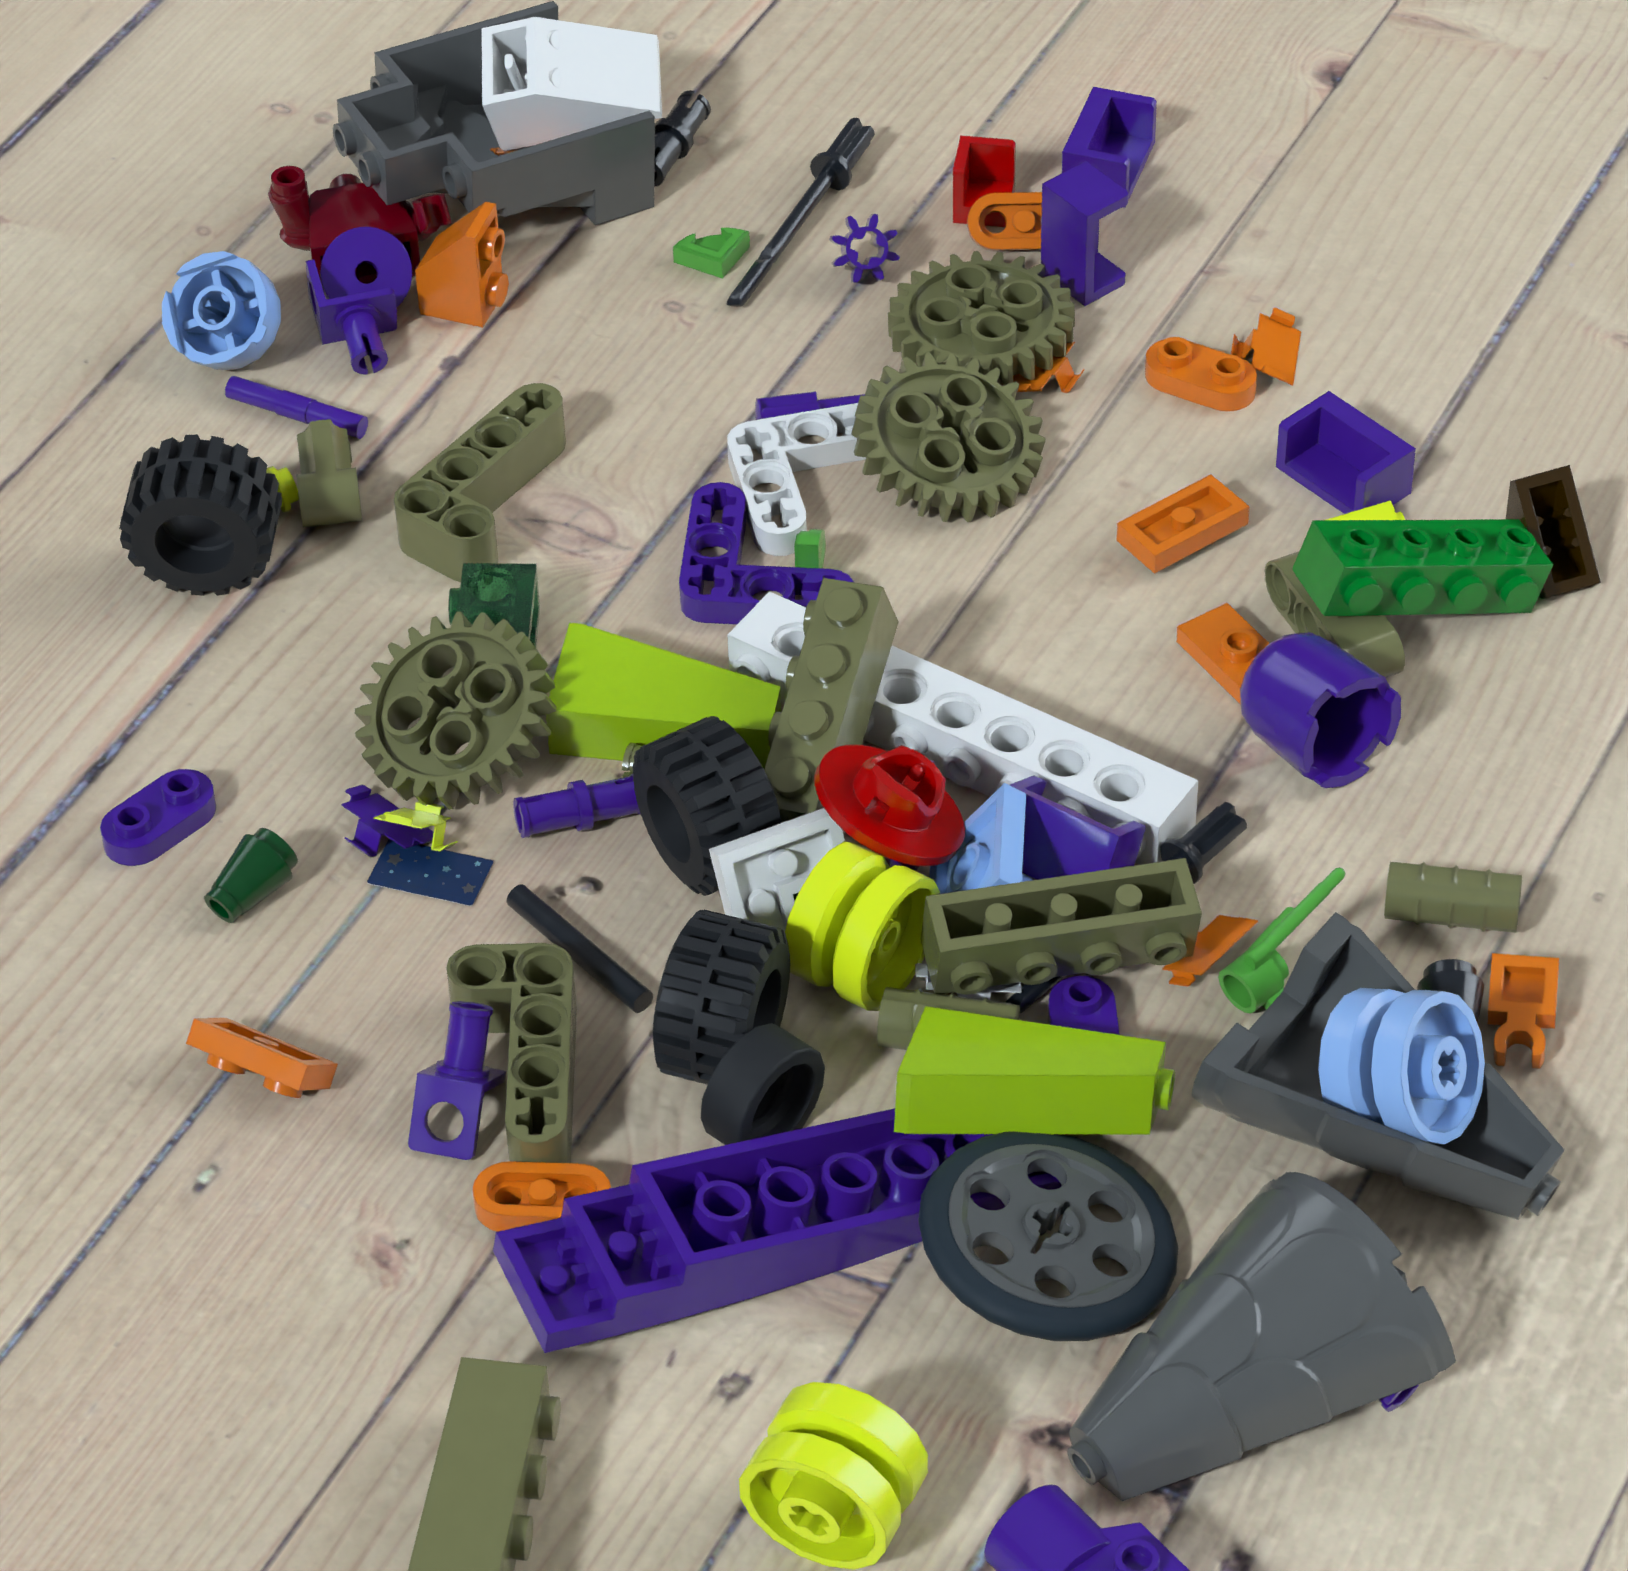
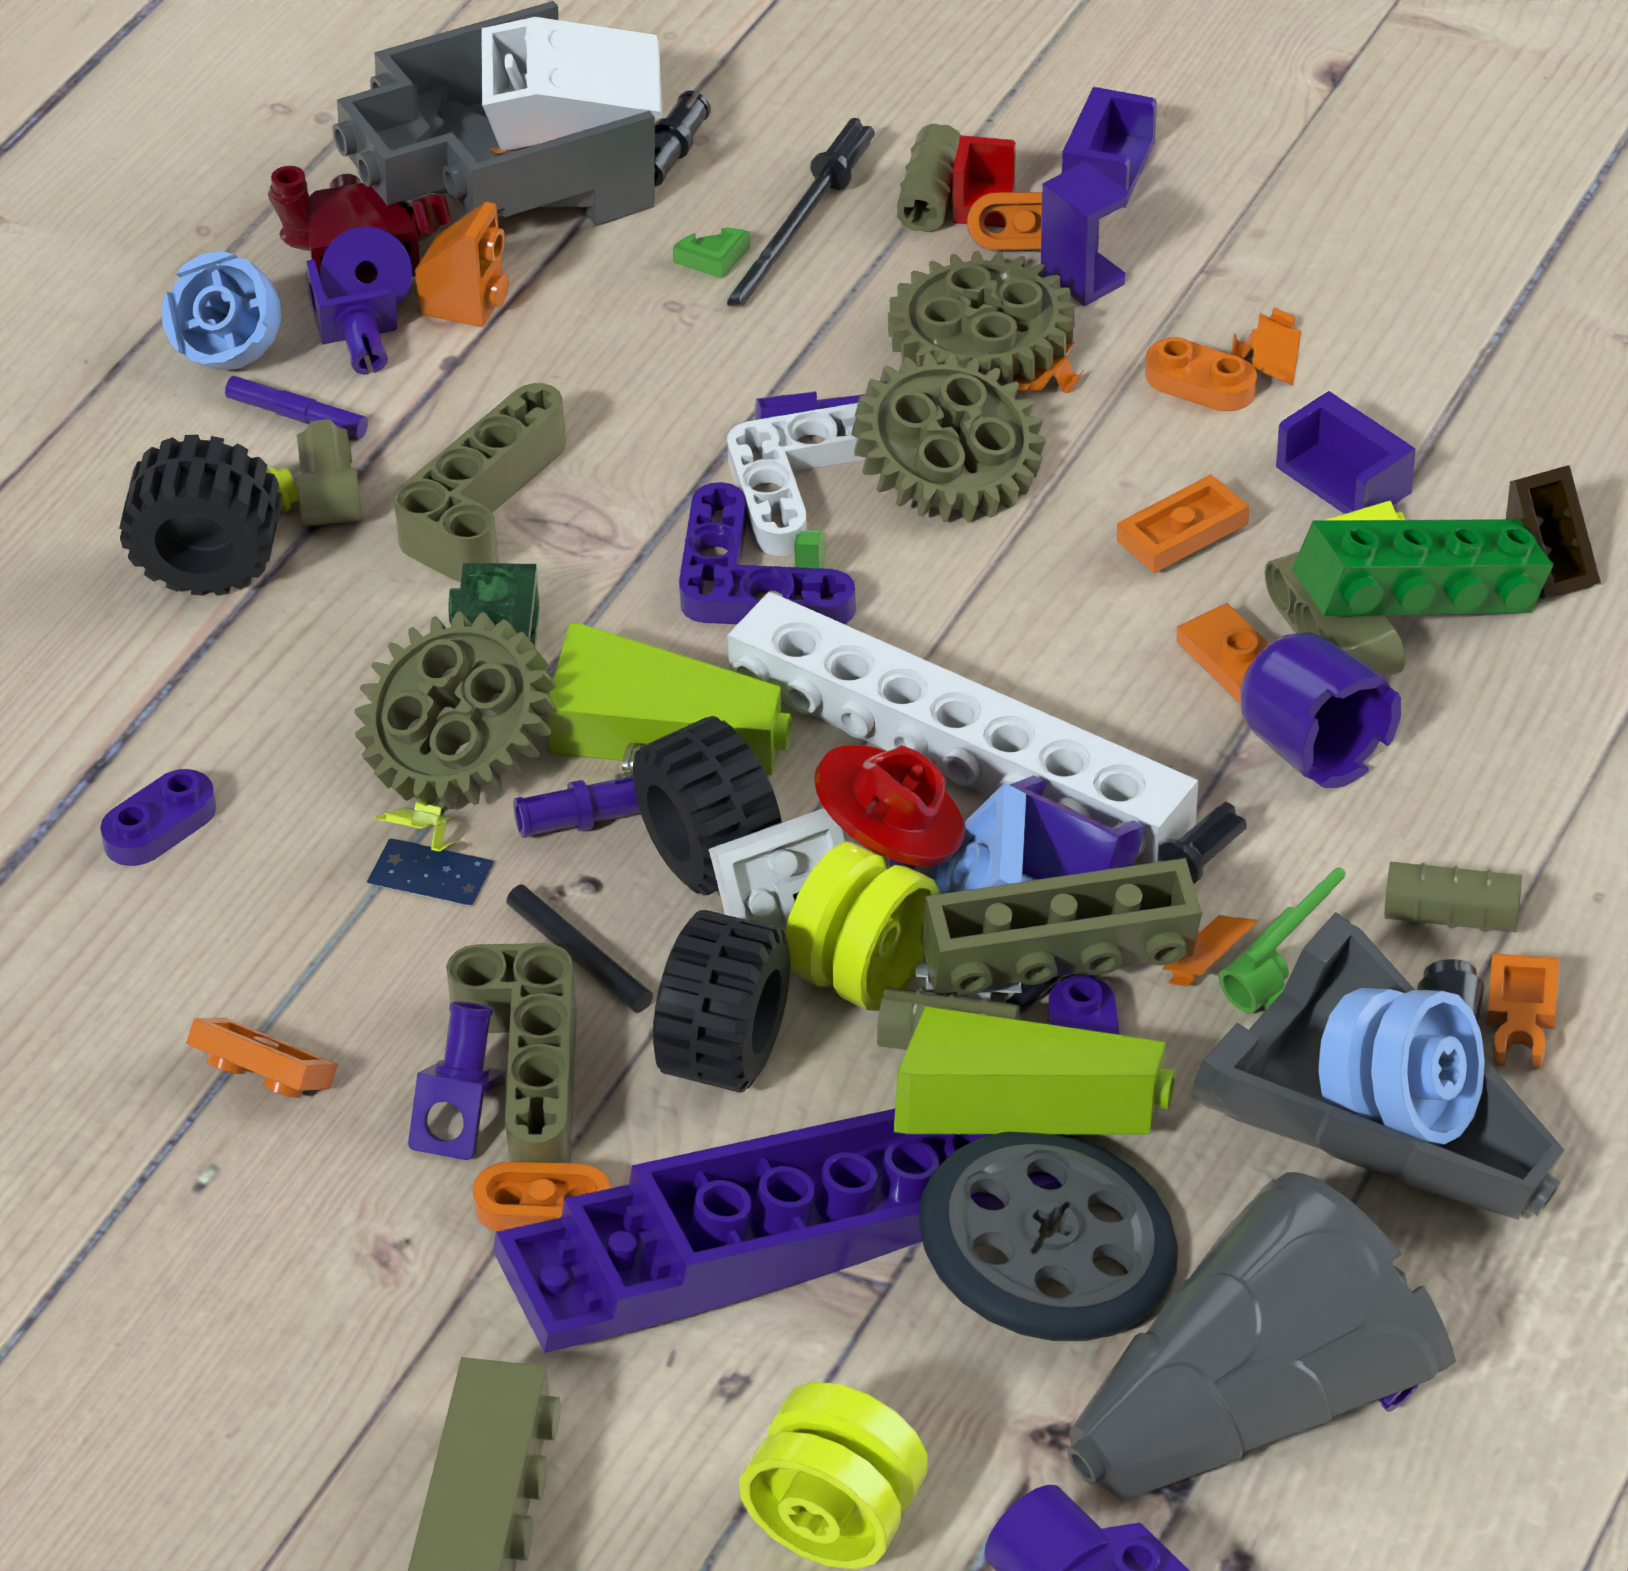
(251, 874): dark green cone -> none
(370, 830): dark purple piece -> none
(762, 1086): black tyre -> none
(828, 688): olive brick -> none
(877, 239): dark purple gear -> none
(928, 178): none -> olive axle

